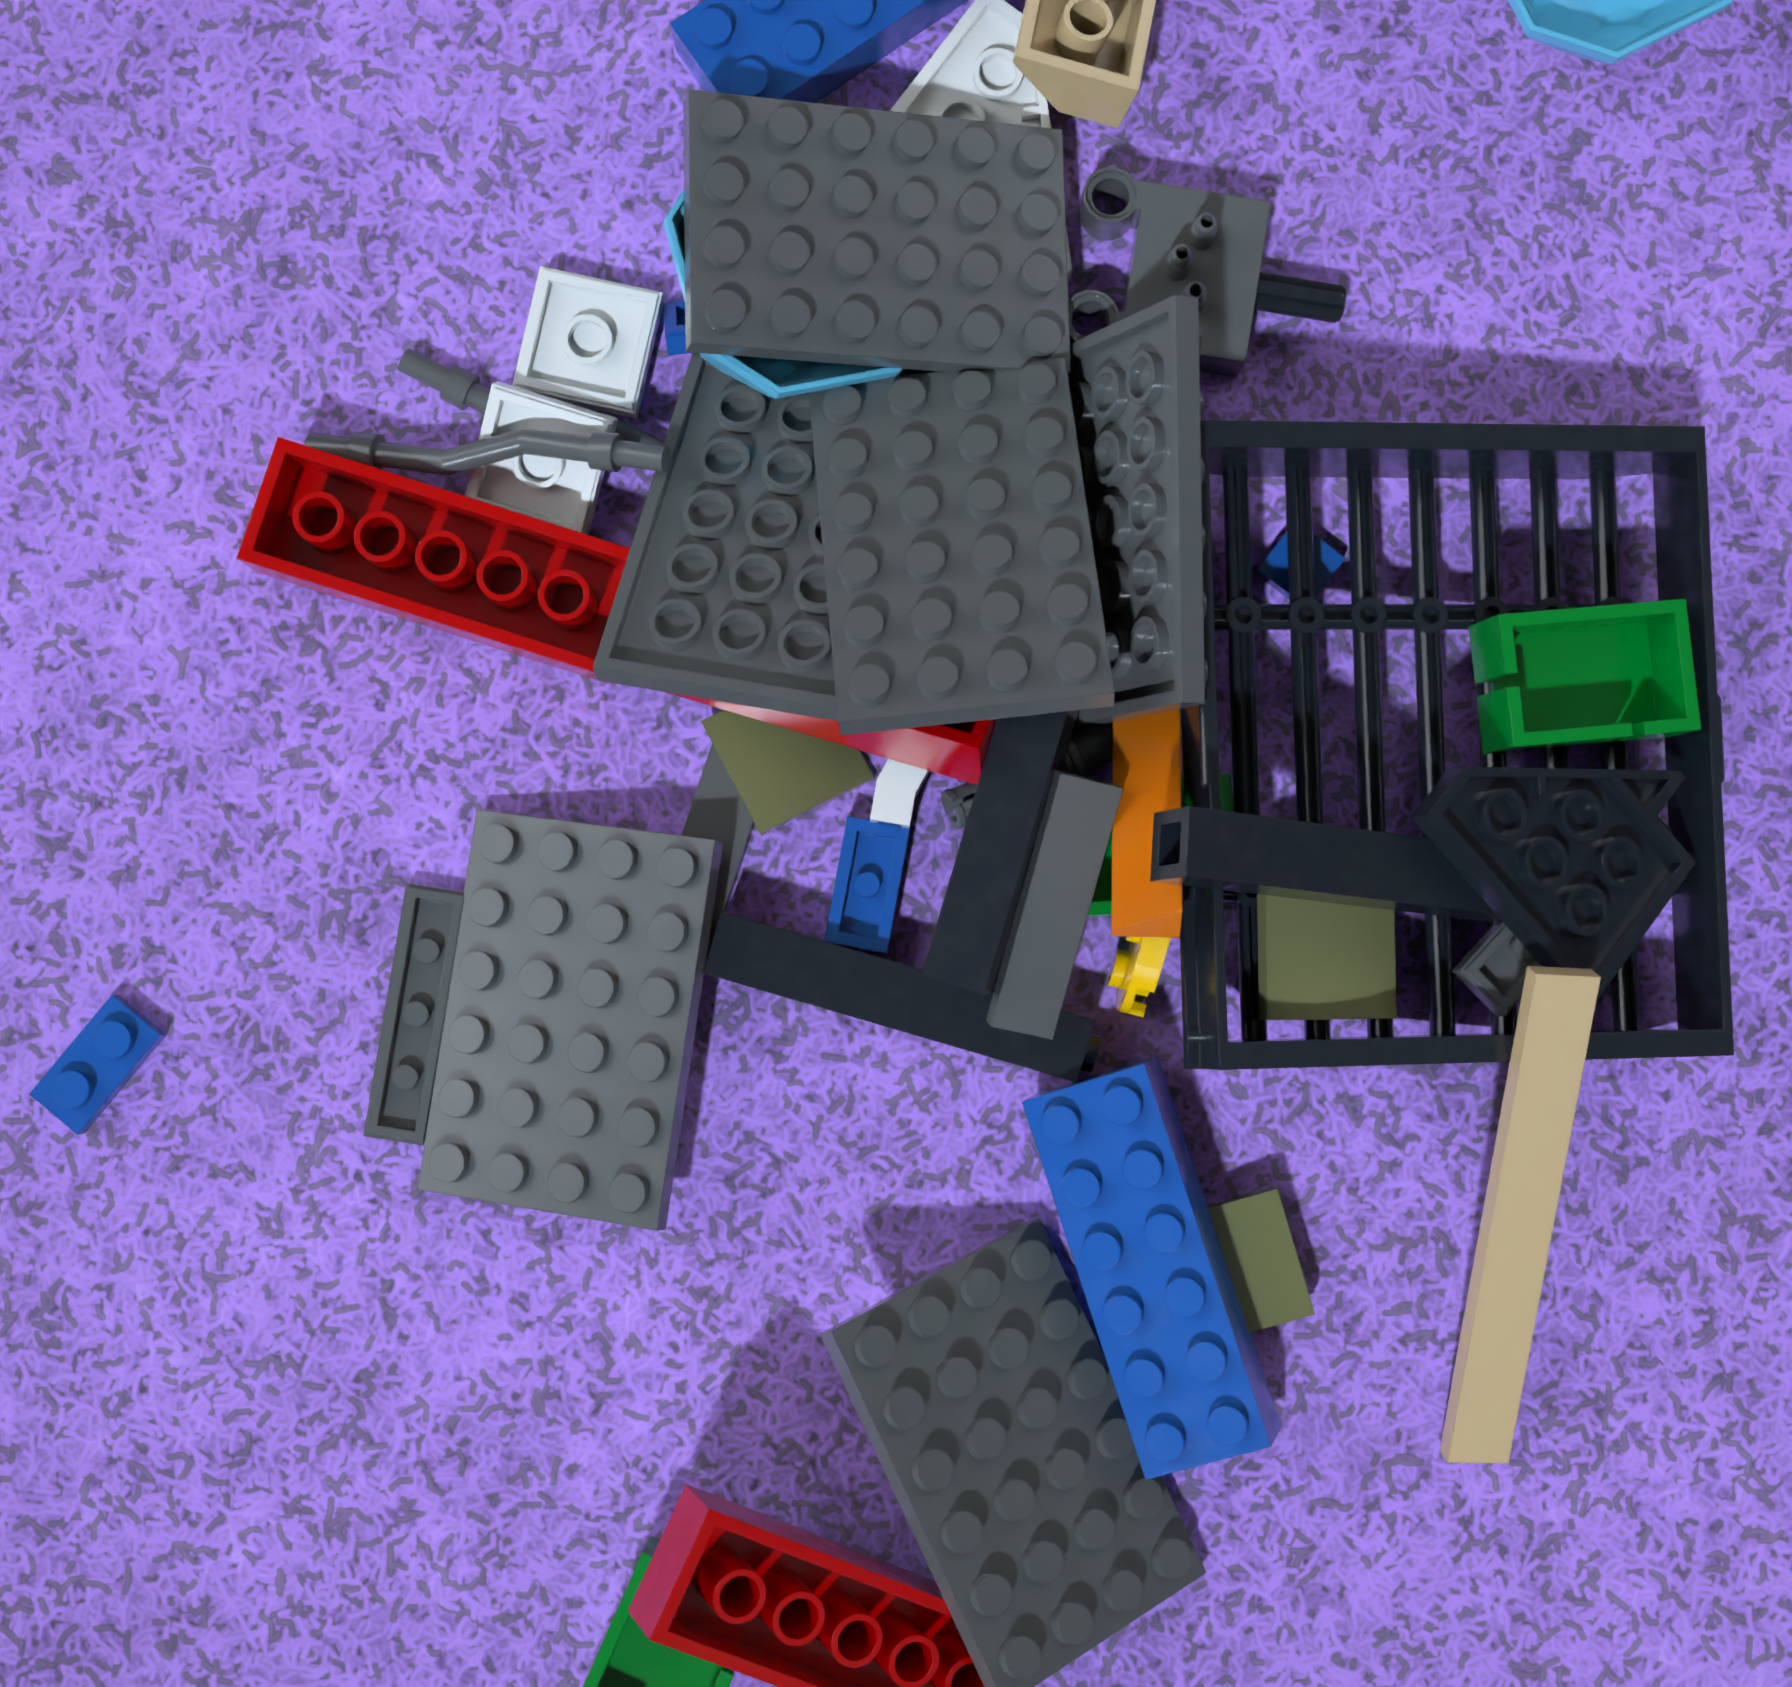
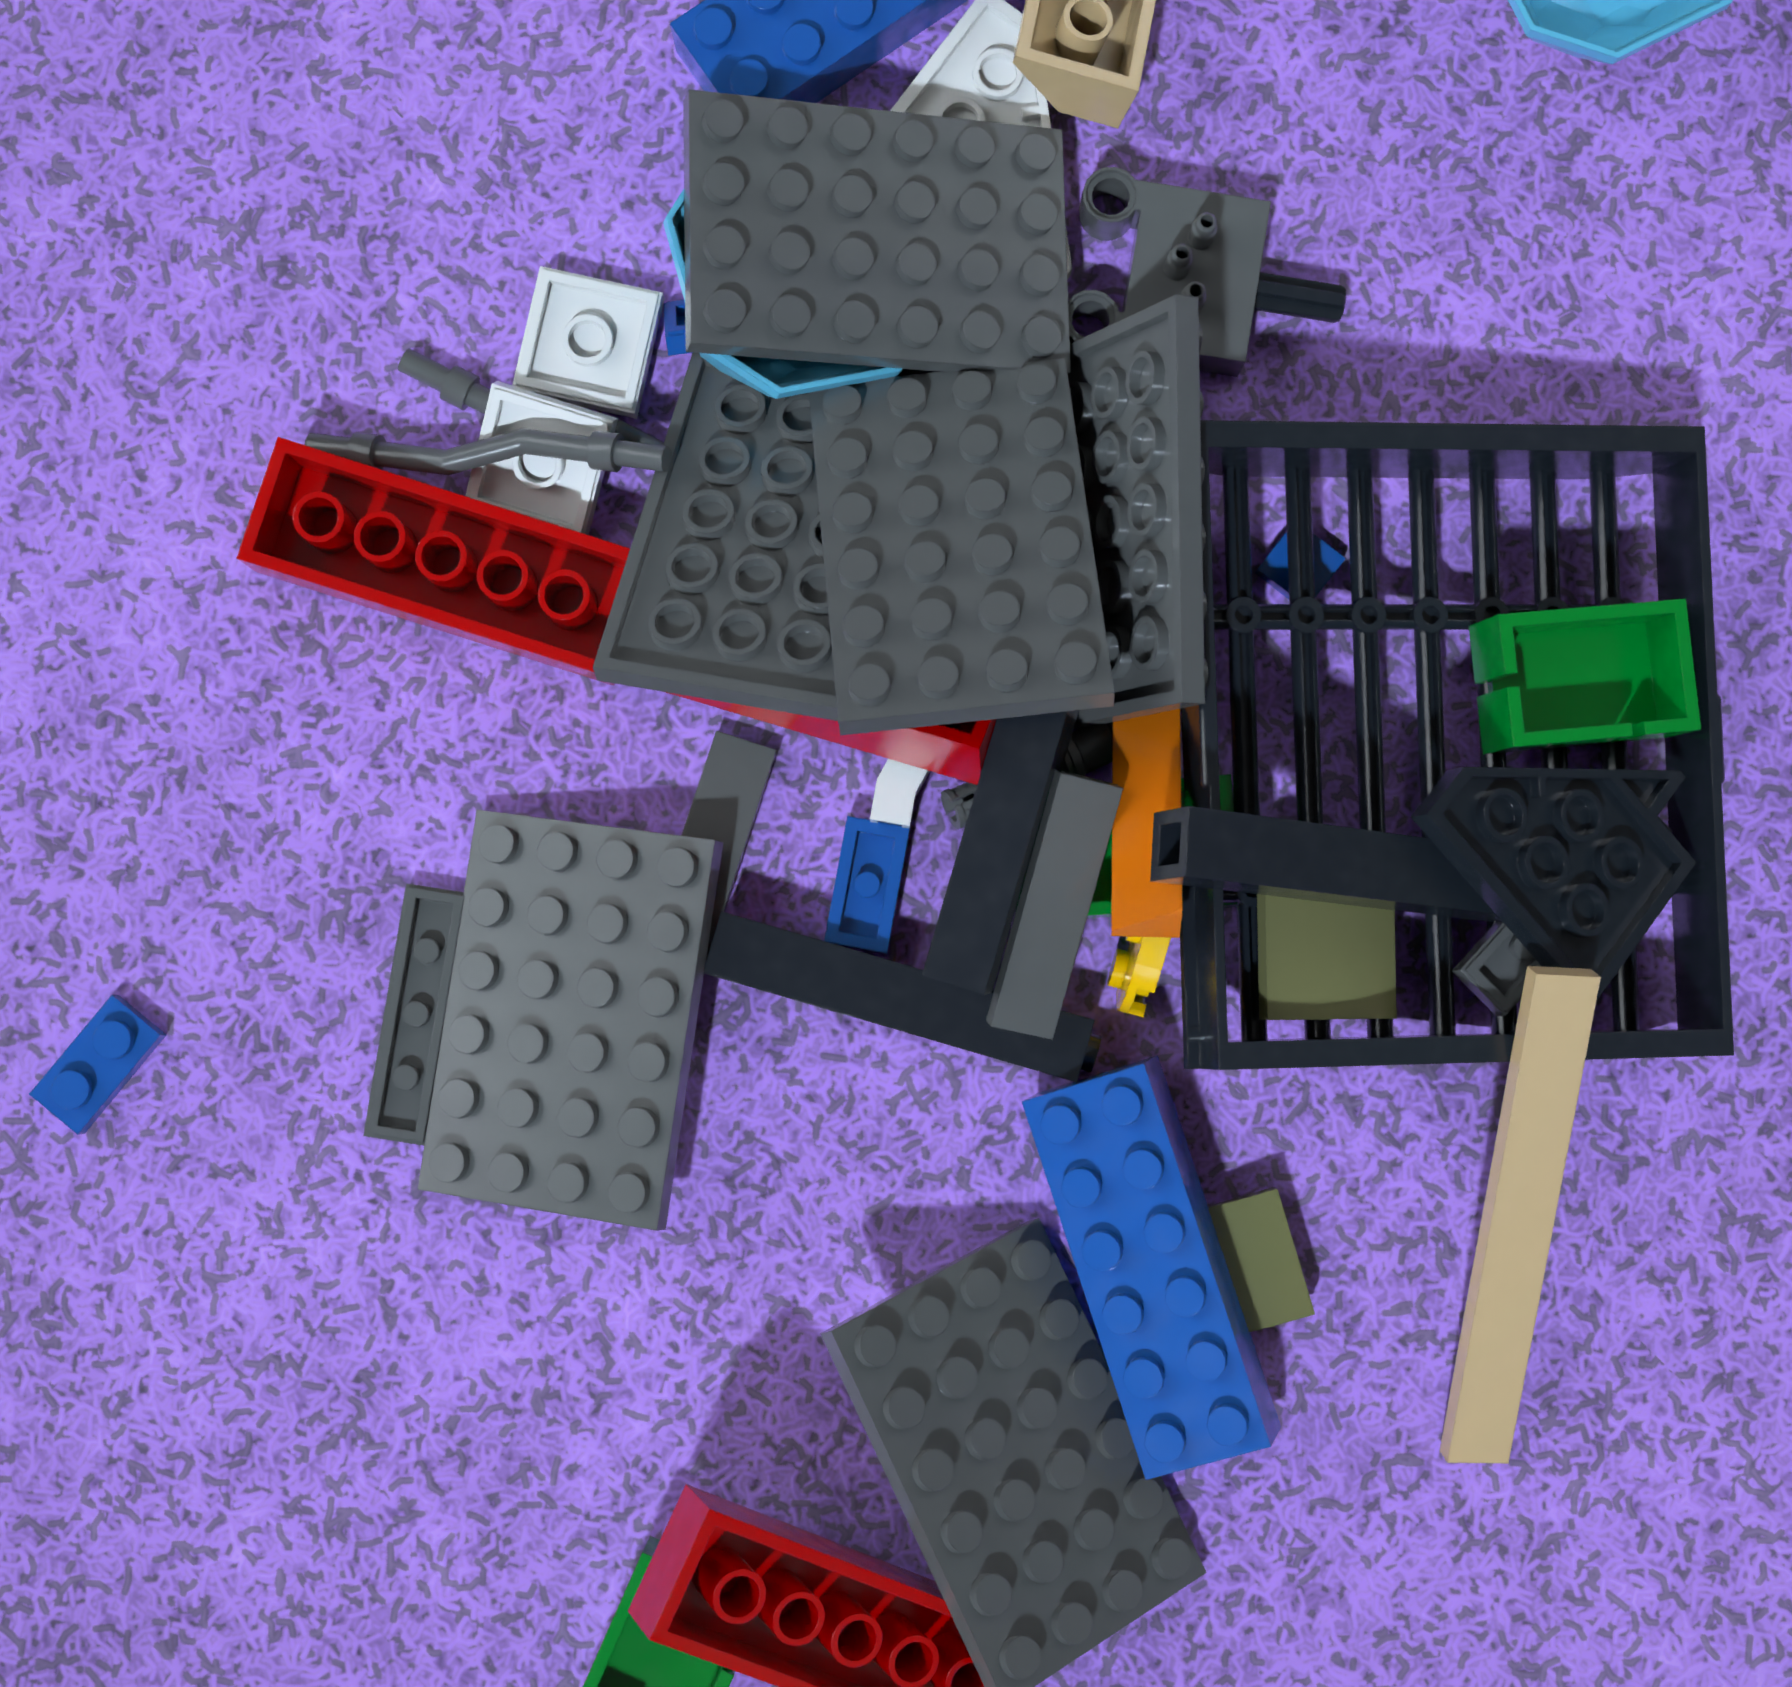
(781, 769): olive slope -> none

